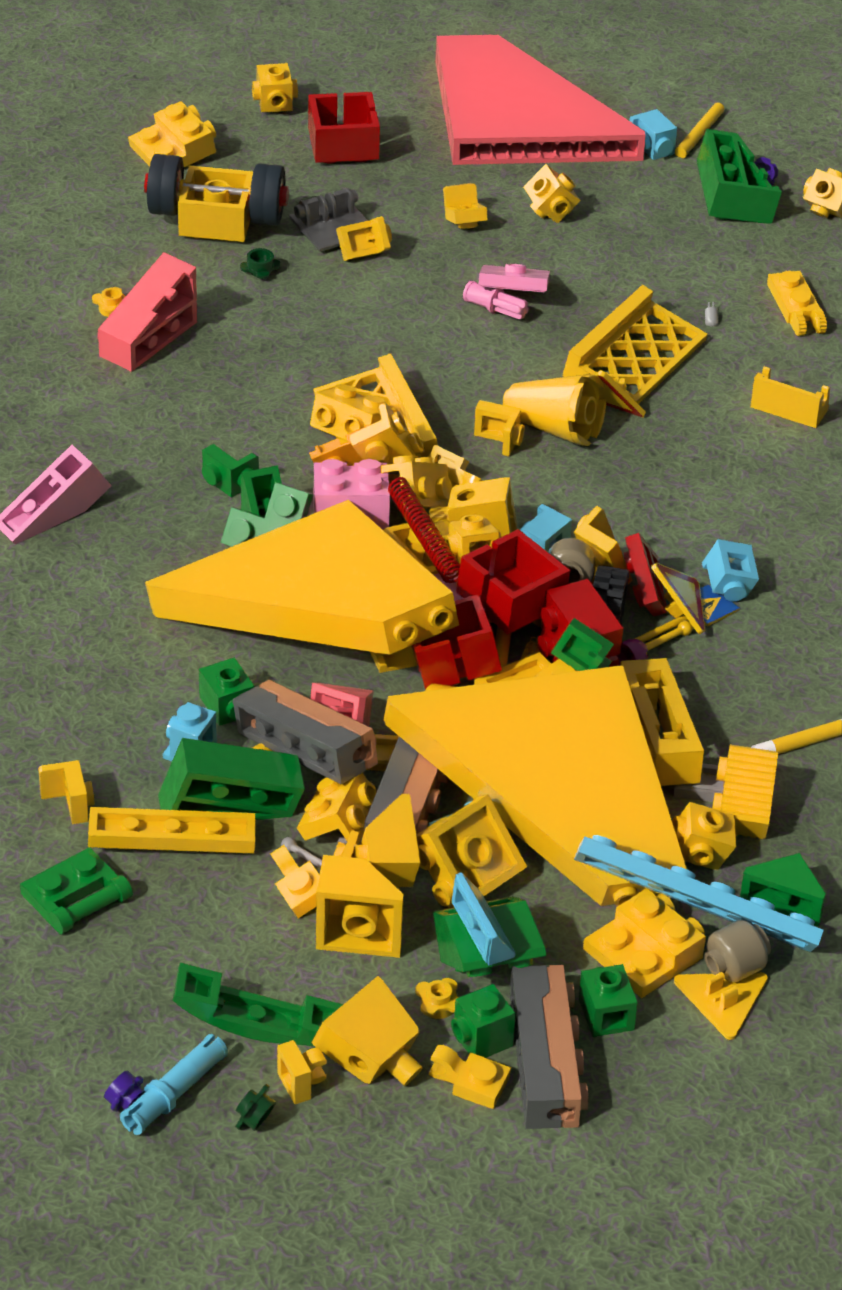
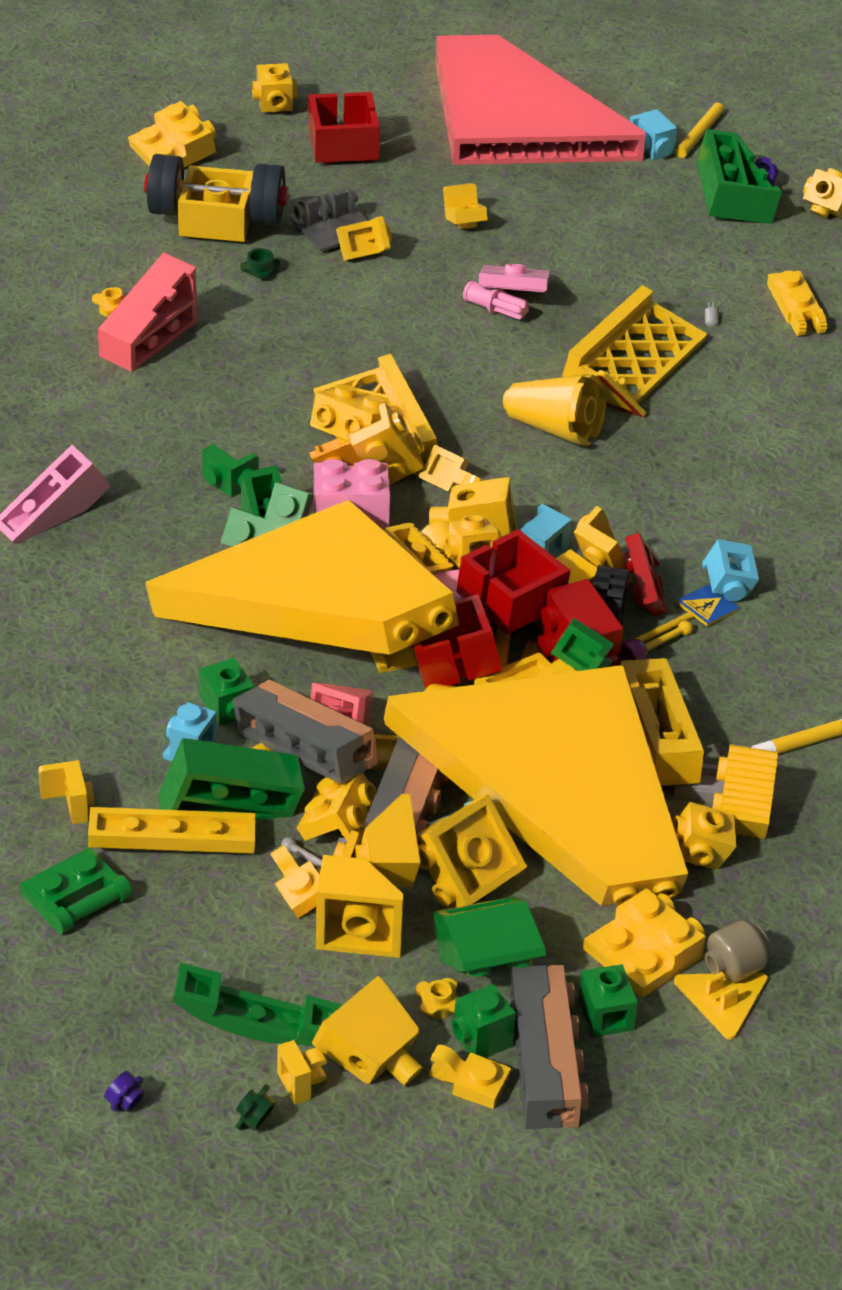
(162, 1094): medium azure pin -> none
(421, 538): red piece -> none
(426, 479): yellow bracket -> none
(480, 922): medium azure slope -> none
(499, 424): yellow bracket -> none
(551, 194): yellow brick -> none
(575, 556): dark tan head -> none
(682, 594): yellow piece -> none
(682, 886): medium azure plate -> none
(787, 885): green slope -> none
(789, 401): yellow hinge -> none

